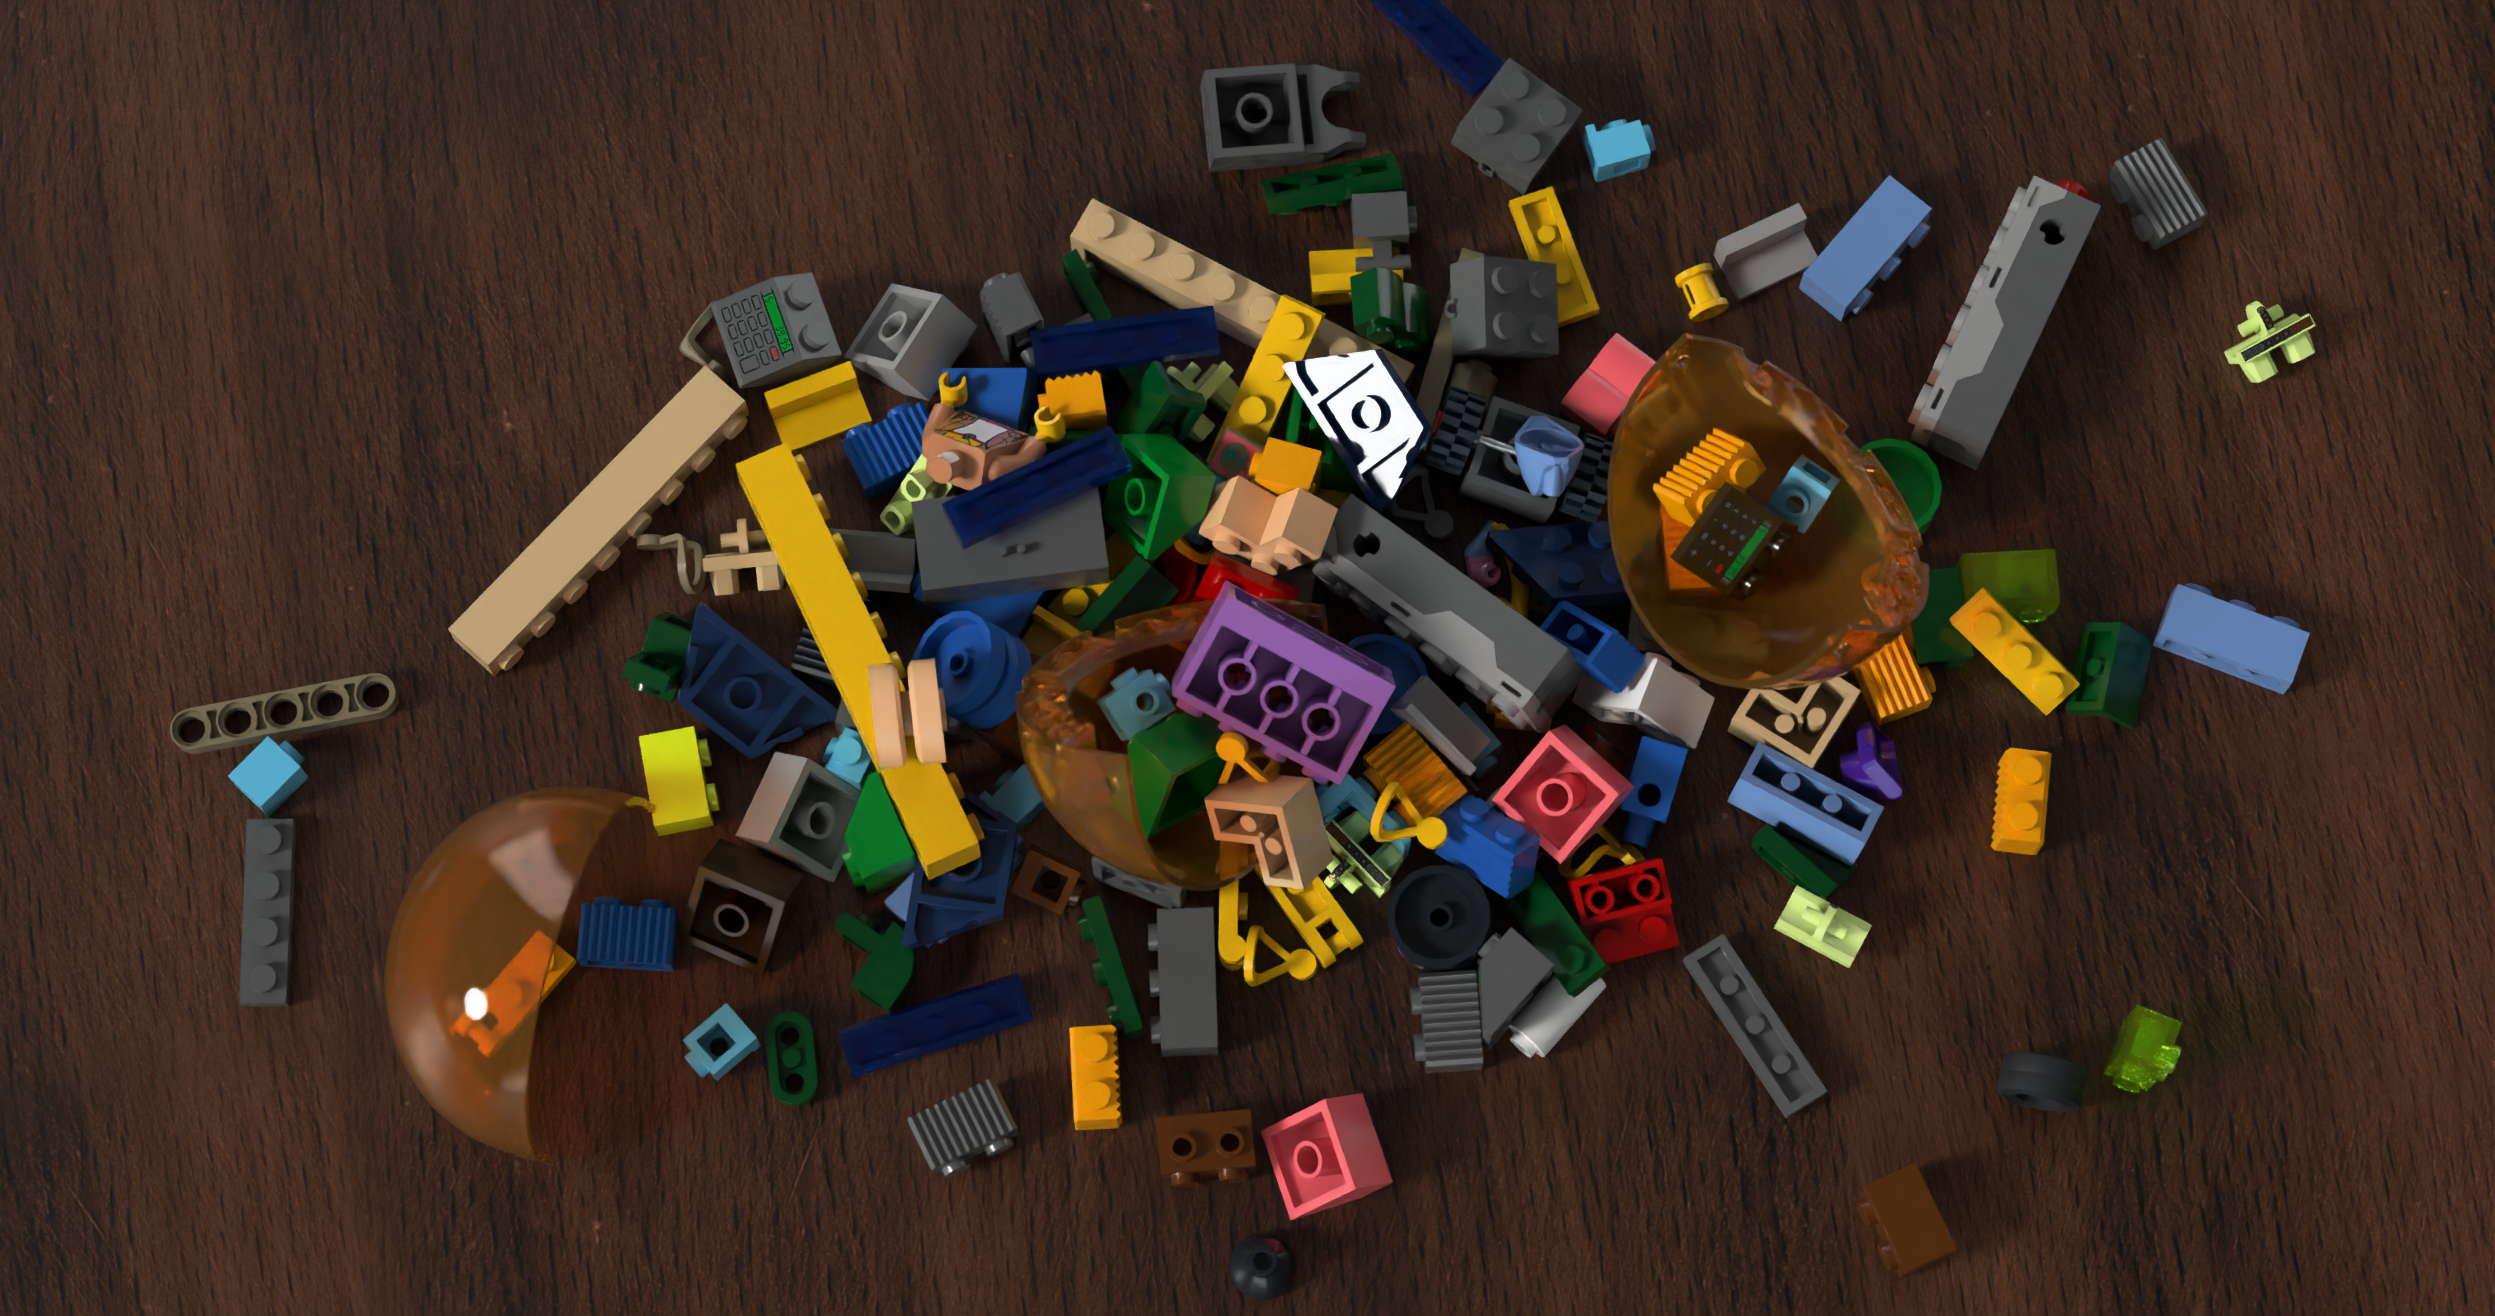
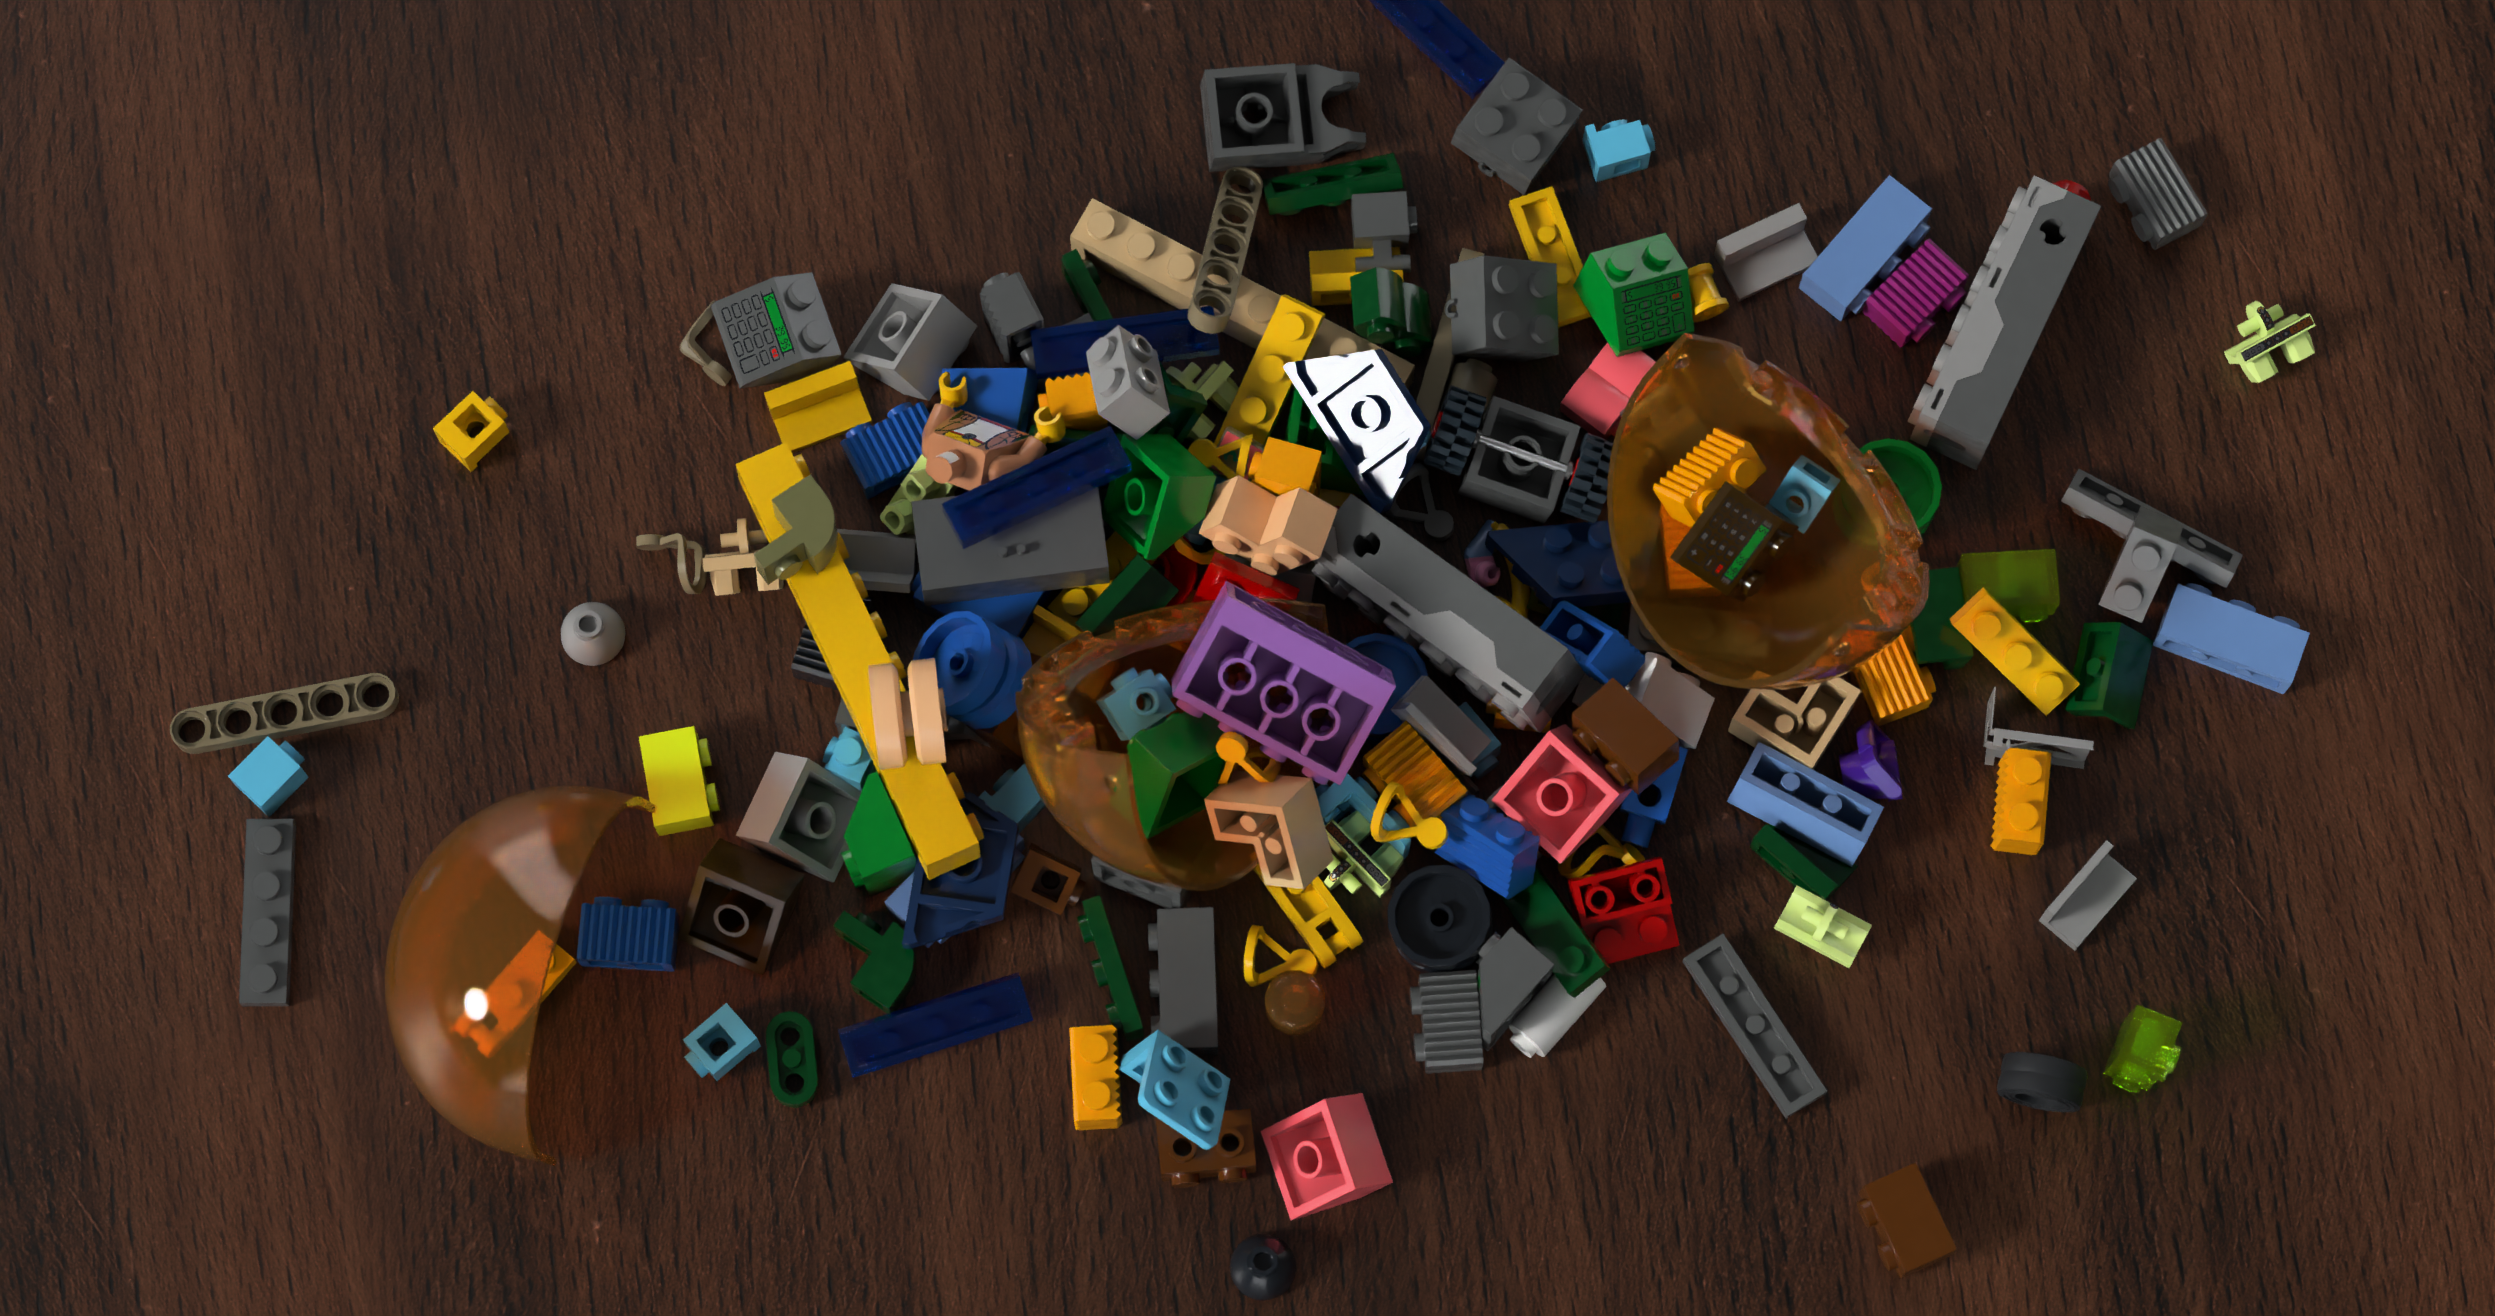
(472, 412): none -> yellow brick
(592, 633): none -> light grey brick
(600, 522): tan brick -> none
(662, 658): dark green brick -> none
(744, 689): dark blue wing -> none
(809, 533): none -> olive brick
(963, 1128): dark grey brick -> none
(1127, 382): none -> light grey brick
(1178, 1087): none -> medium azure bracket
(1208, 454): none -> yellow piece
(1220, 263): none -> dark tan beam
(1232, 907): yellow plate -> none
(1294, 1002): none -> clear orange head
(1547, 455): medium blue hat -> none
(1624, 737): none -> reddish brown brick
(1637, 294): none -> green slope
(1916, 294): none -> magenta brick
(2078, 747): none -> light grey piece
(2087, 898): none -> light grey panel
(2098, 500): none -> dark grey plate
(2141, 564): none -> dark grey brick

